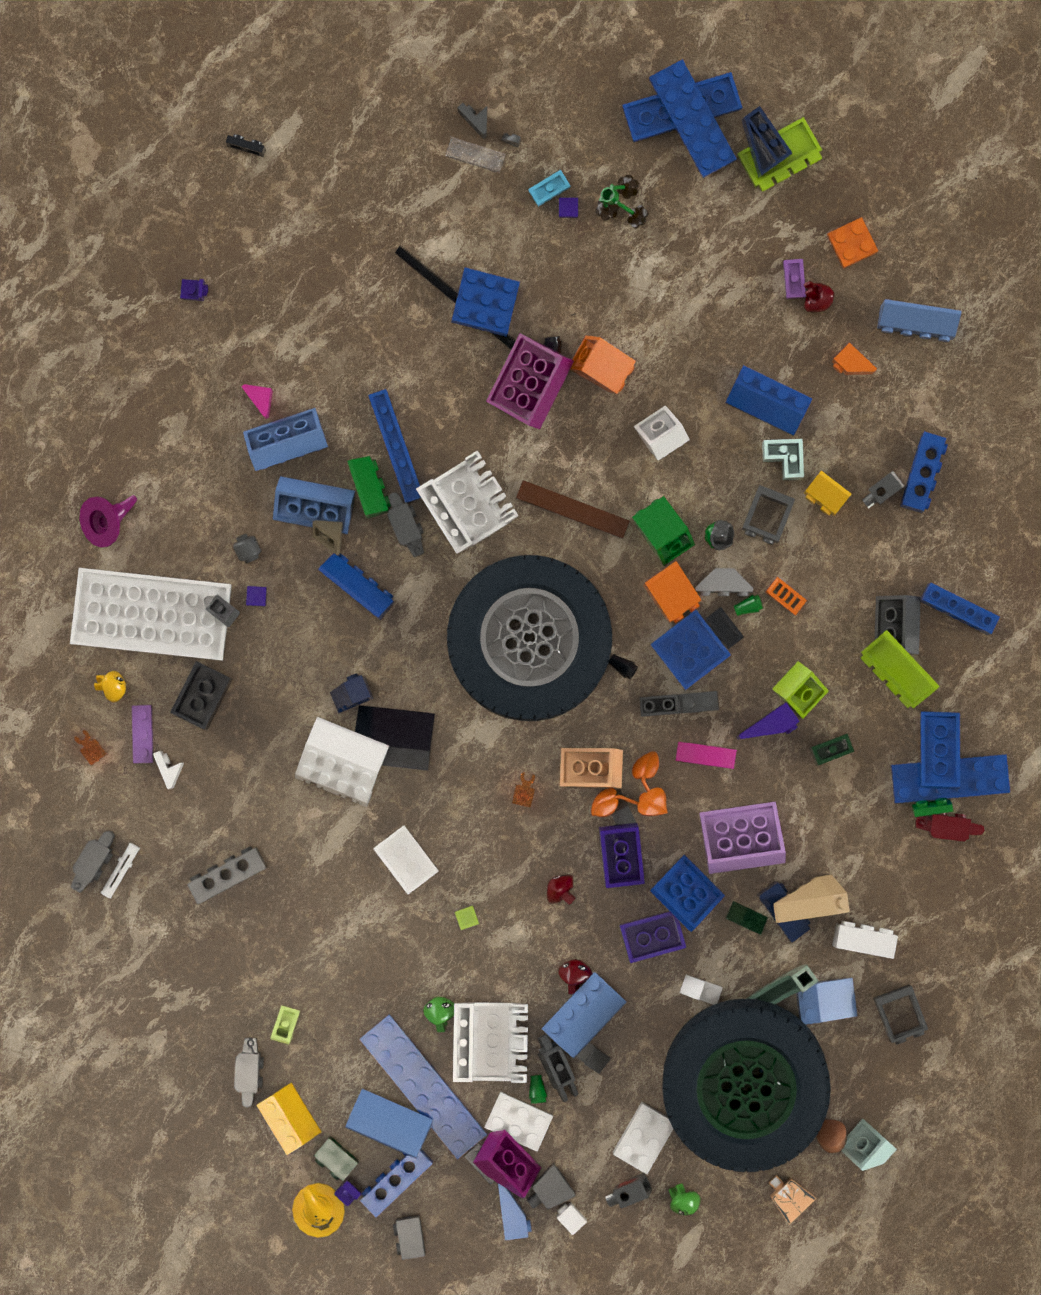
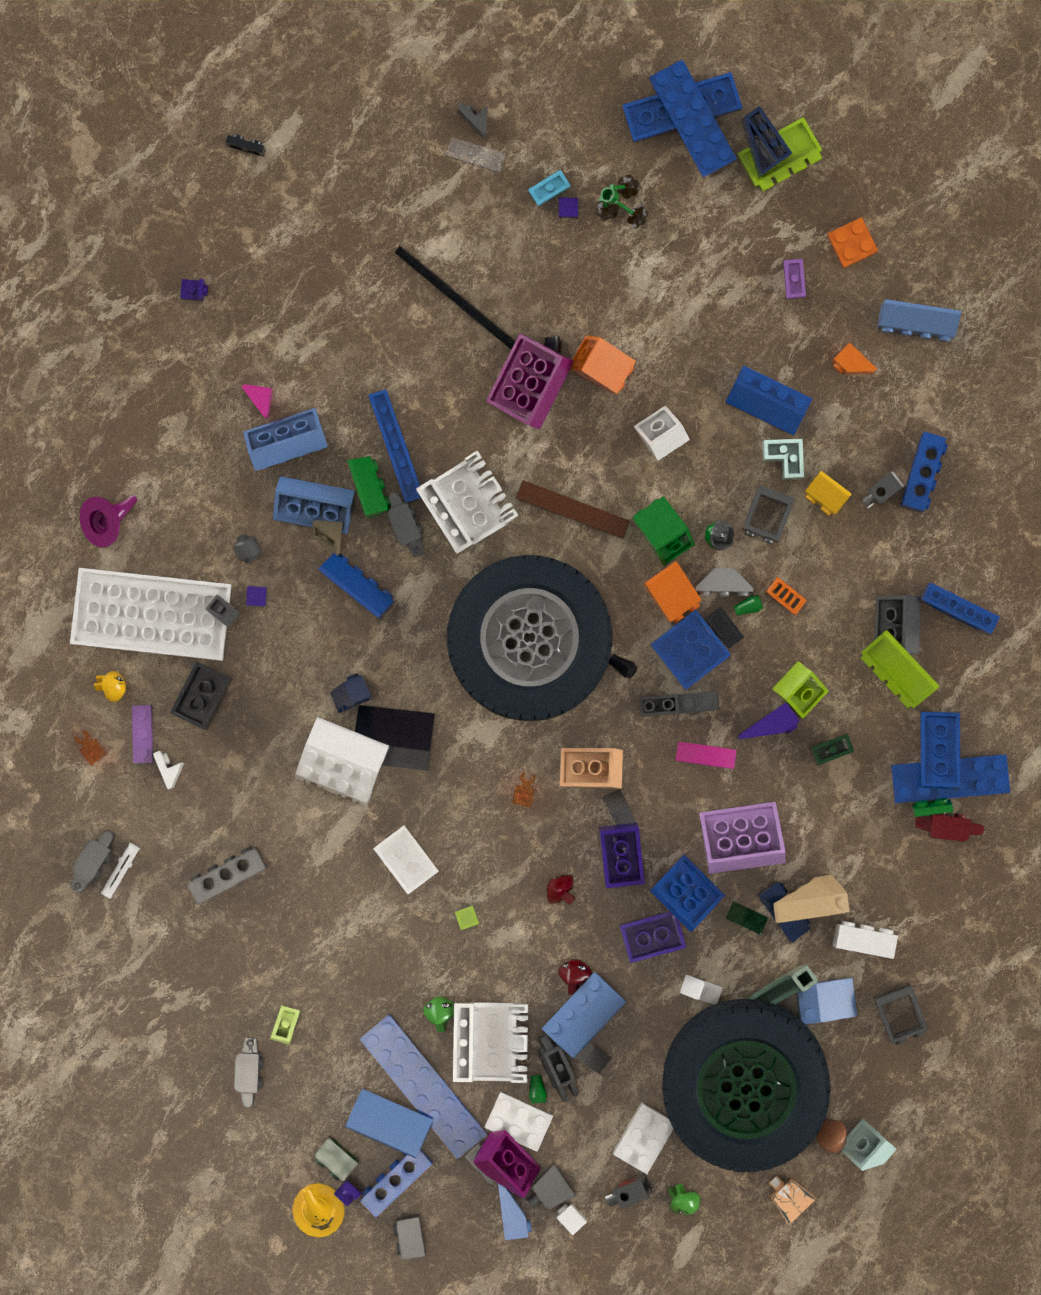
(288, 1118): yellow slope -> none
(485, 302): blue plate -> none
(512, 140): dark grey tile -> none
(650, 803): orange plant -> none
(818, 297): dark red piece -> none

